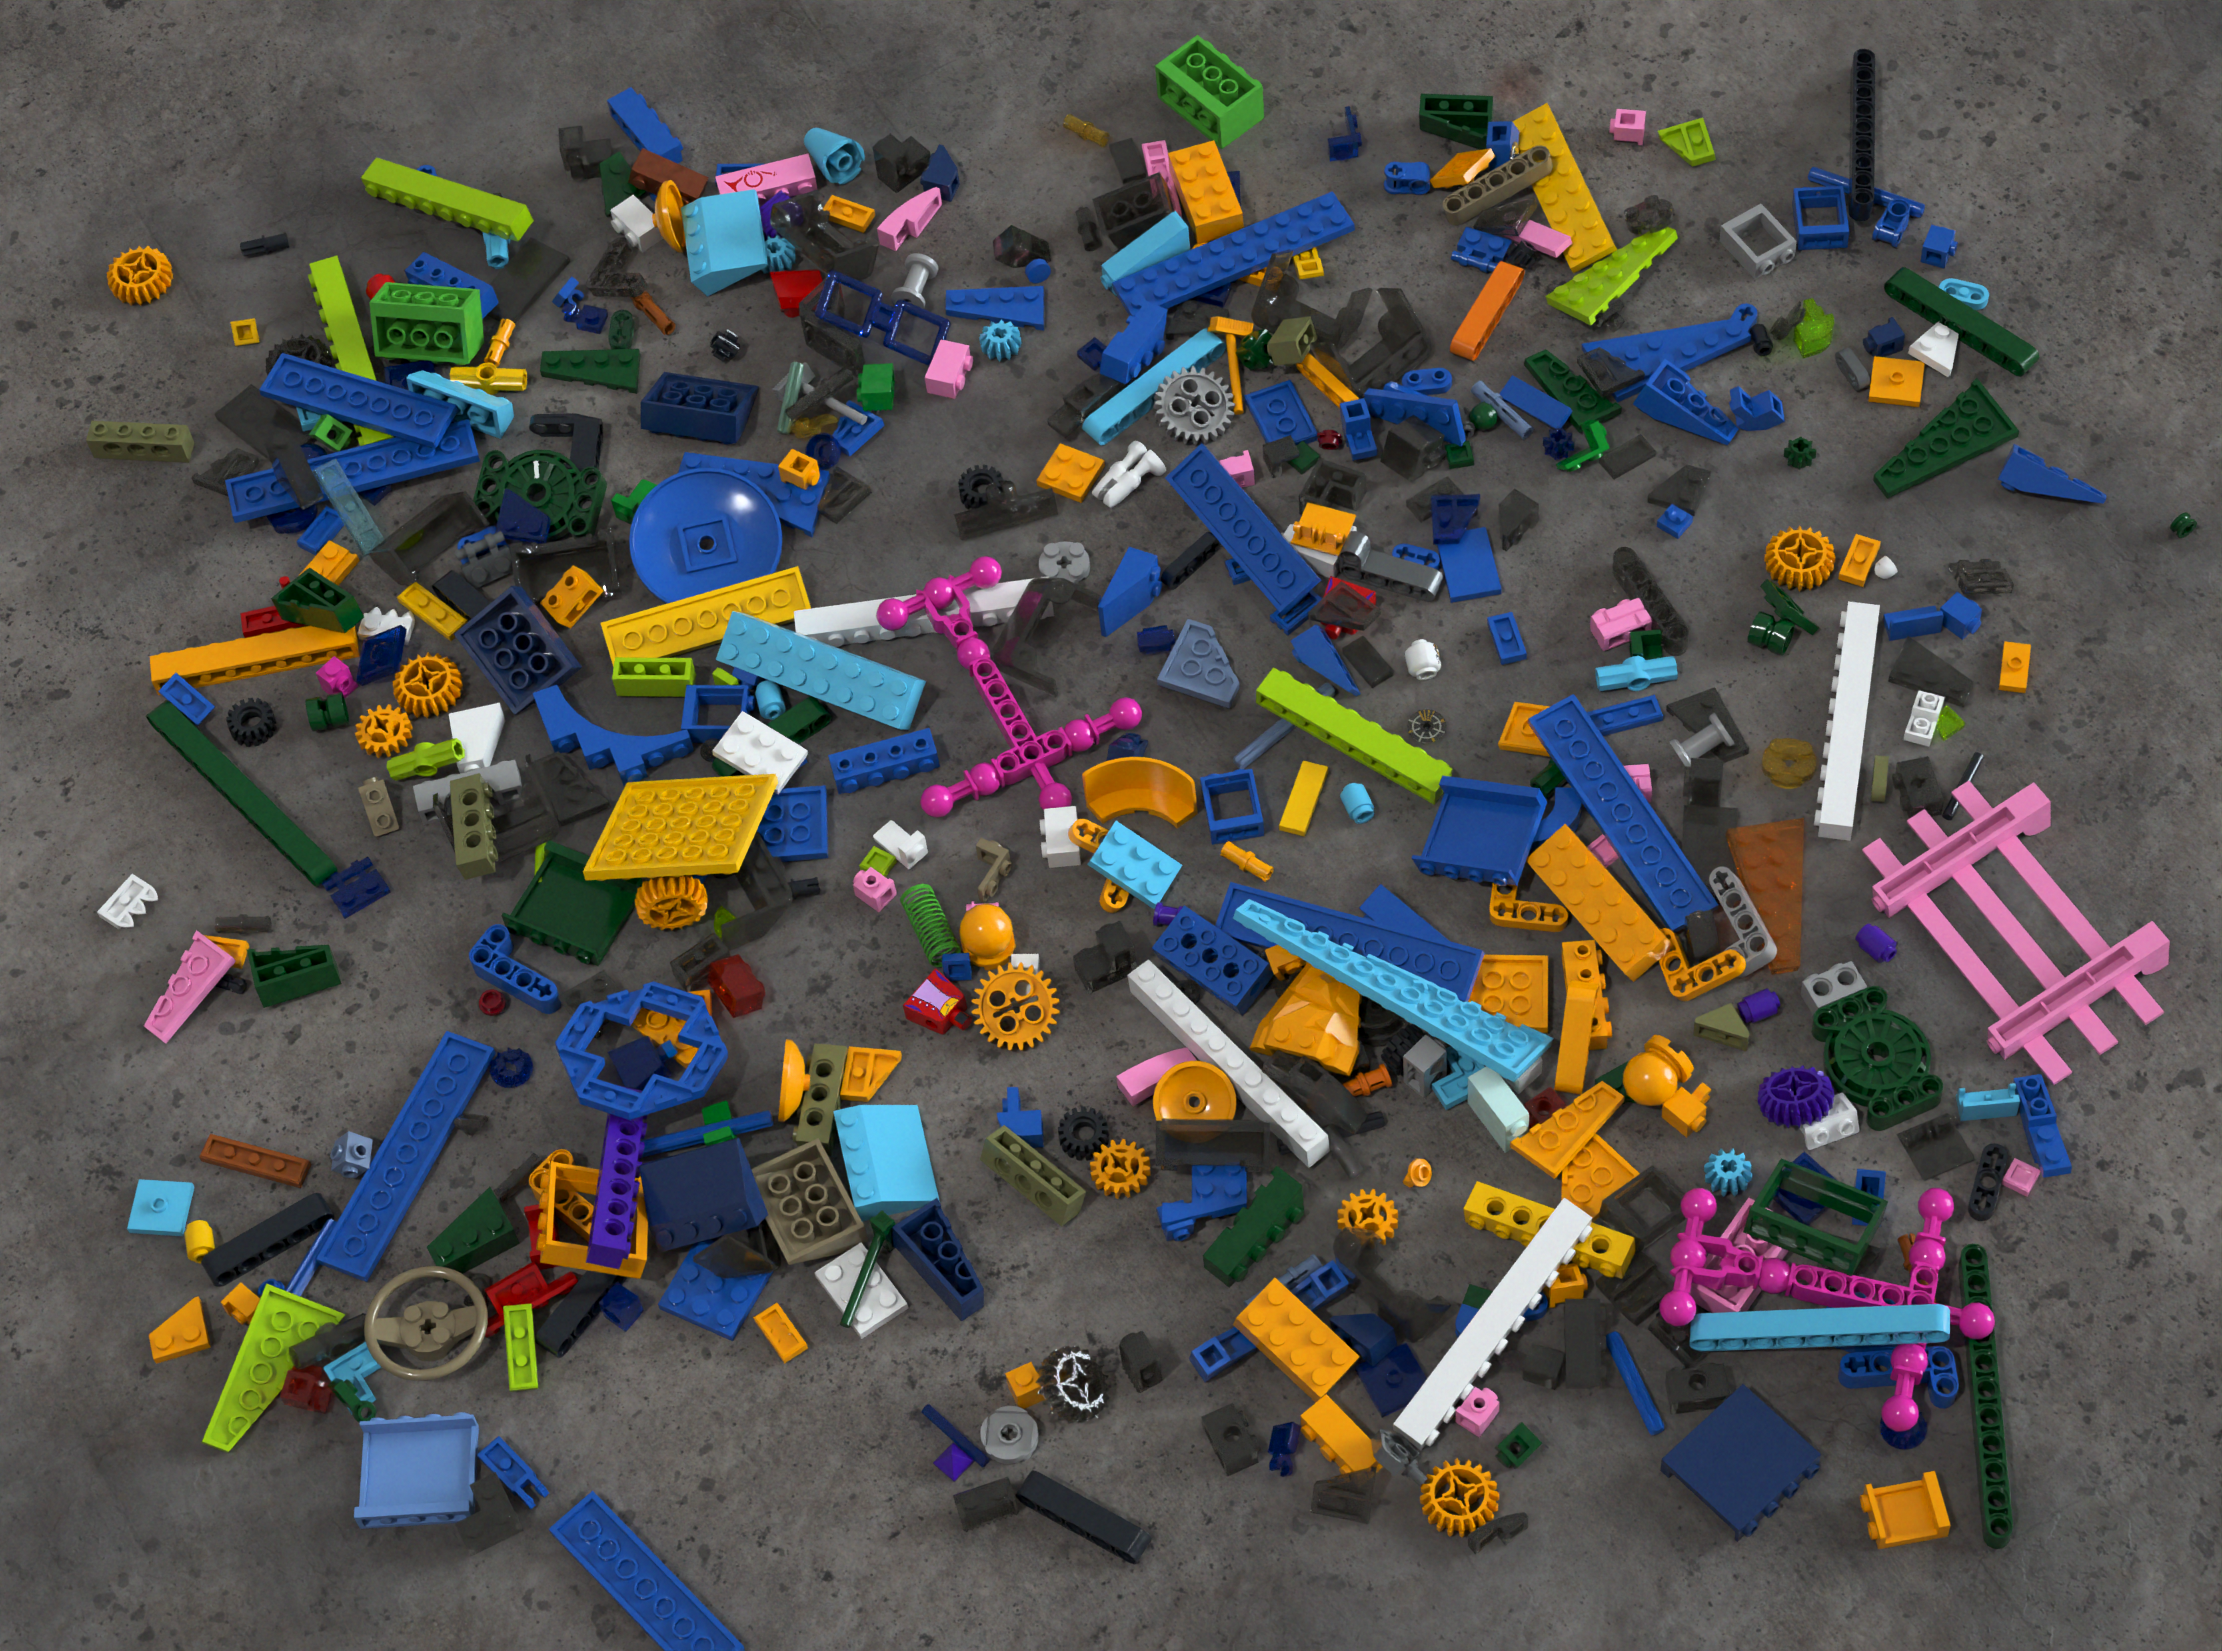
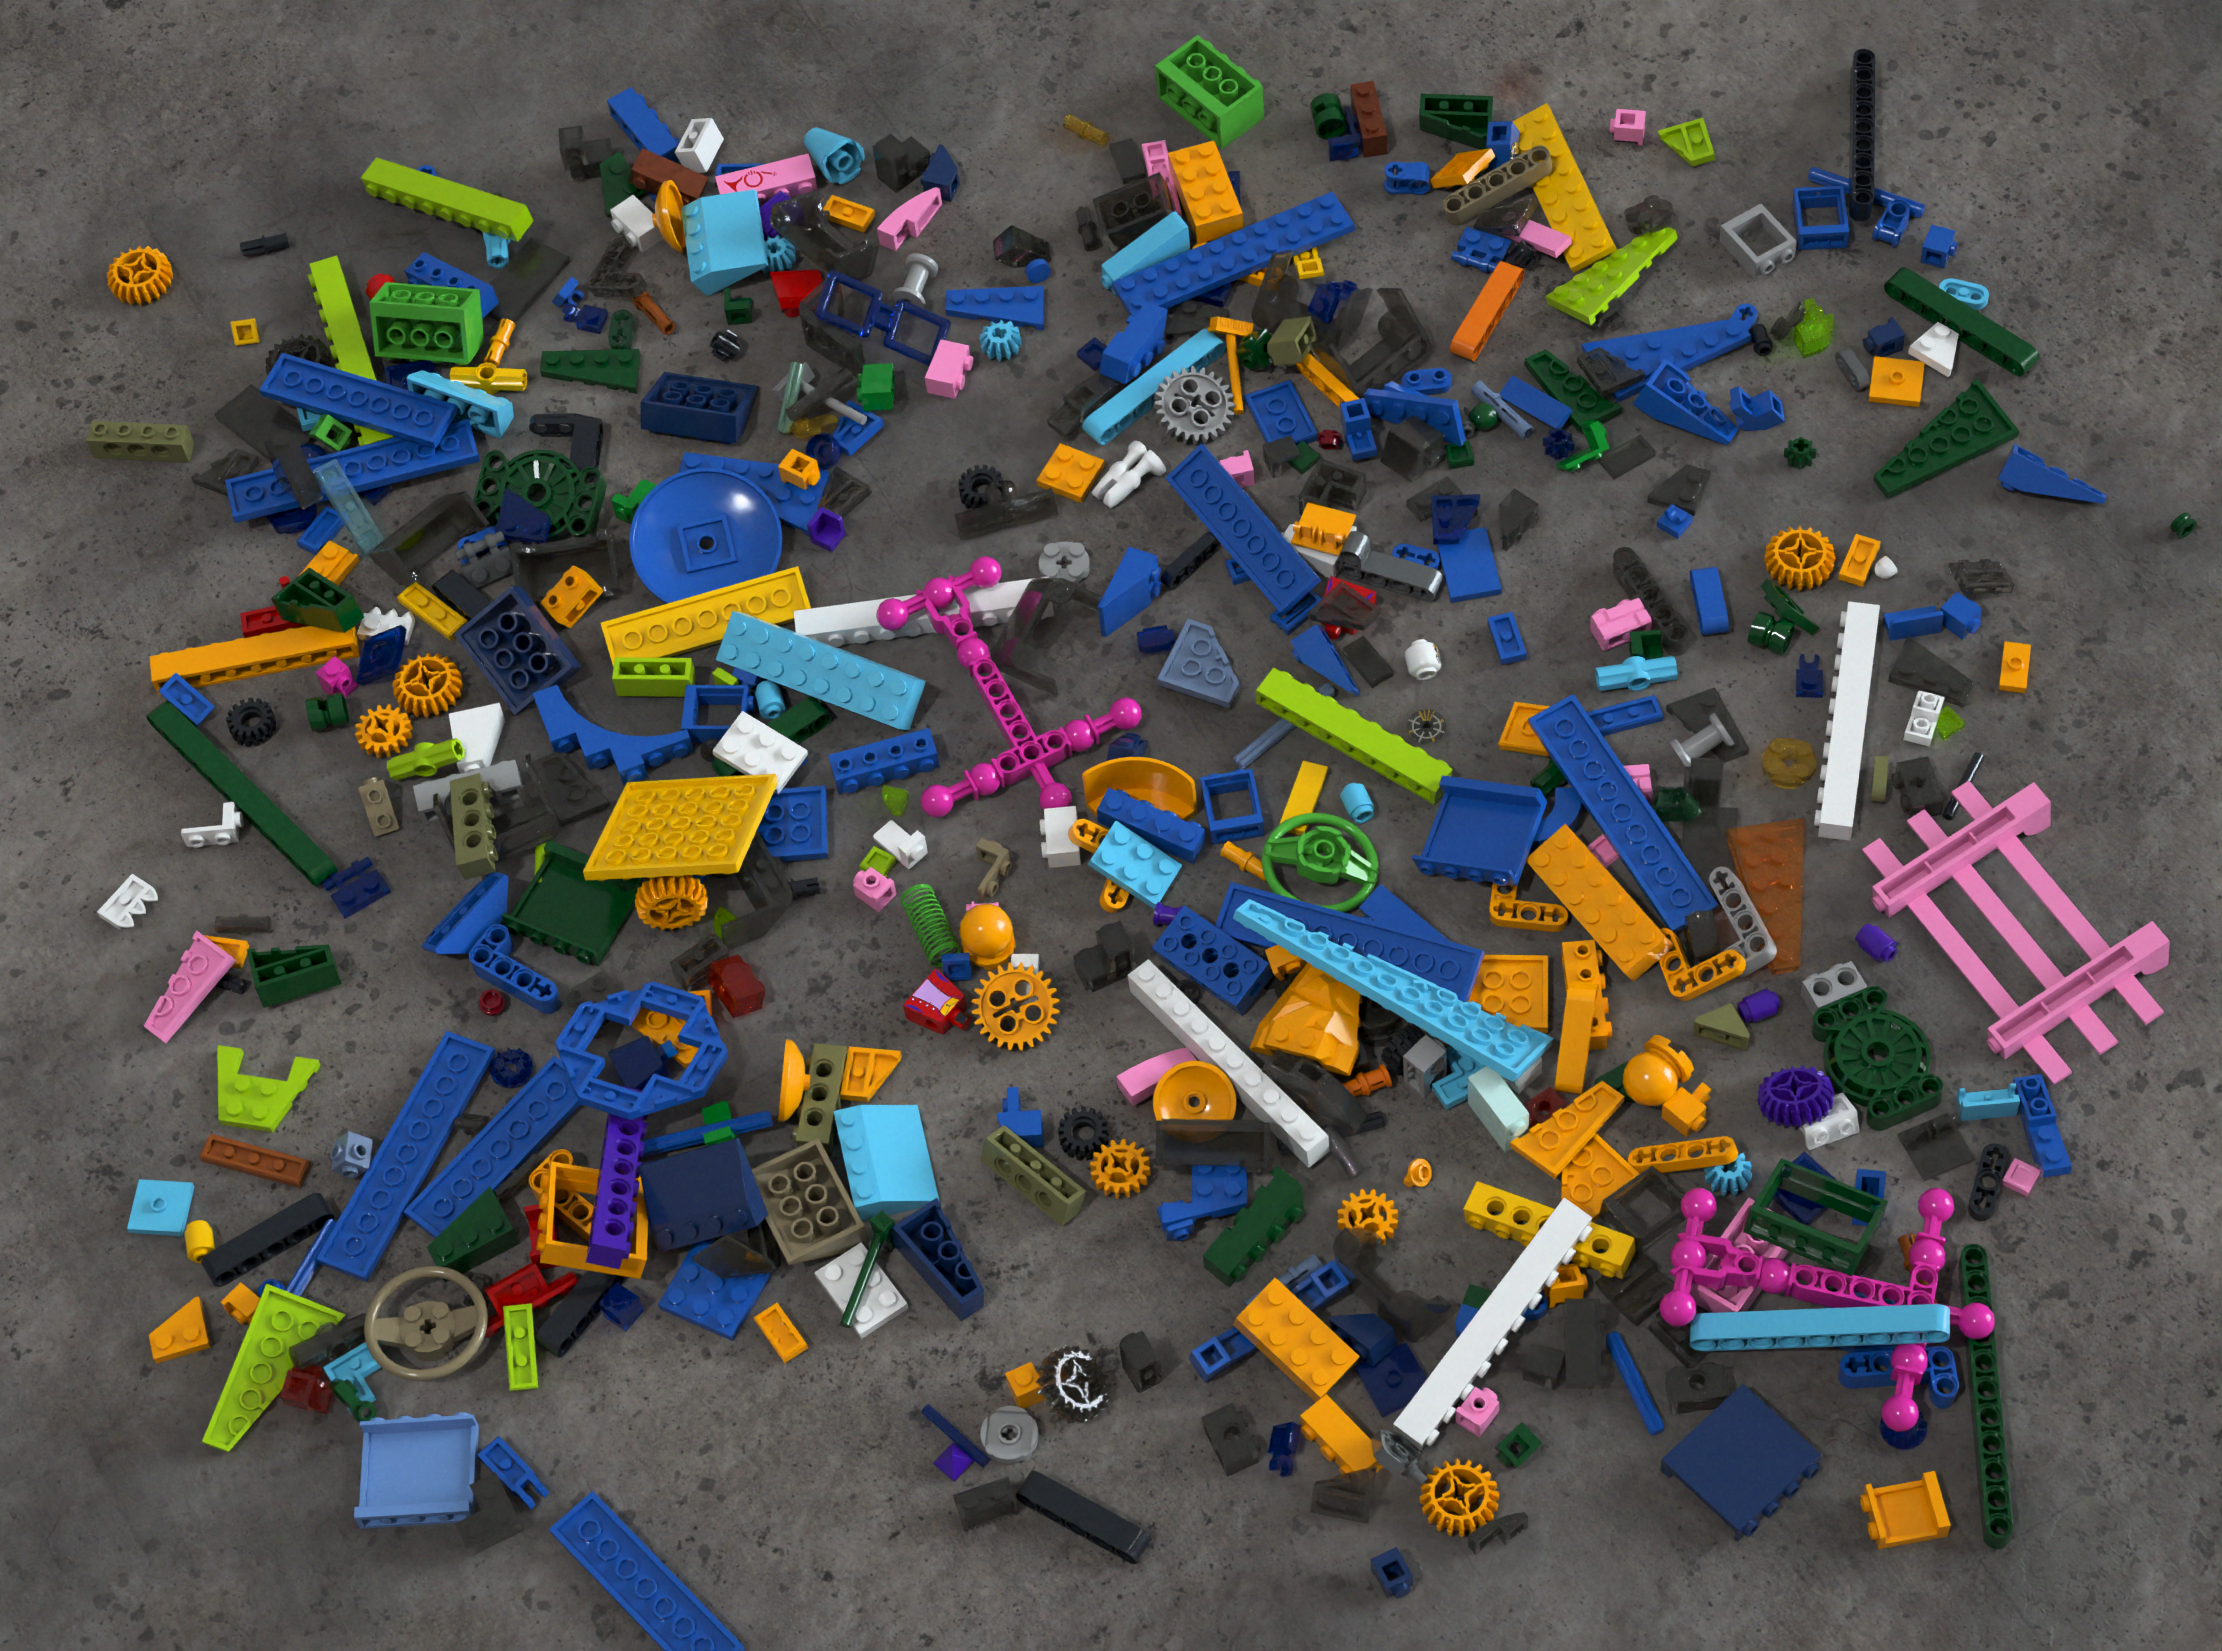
(220, 834): none -> white bracket
(253, 1100): none -> lime wing
(470, 917): none -> blue wedge
(497, 1149): none -> blue plate
(699, 145): none -> white brick
(737, 310): none -> dark green panel
(826, 529): none -> dark purple panel
(895, 799): none -> clear neon green tile
(1155, 826): none -> blue brick
(1328, 116): none -> dark green wheel
(1328, 296): none -> clear blue bracket
(1337, 862): none -> bright green piece
(1369, 118): none -> copper brick
(1392, 1564): none -> dark blue brick
(1674, 804): none -> clear green piece
(1683, 1150): none -> light orange beam
(1709, 601): none -> blue beam
(1809, 679): none -> clear blue plate

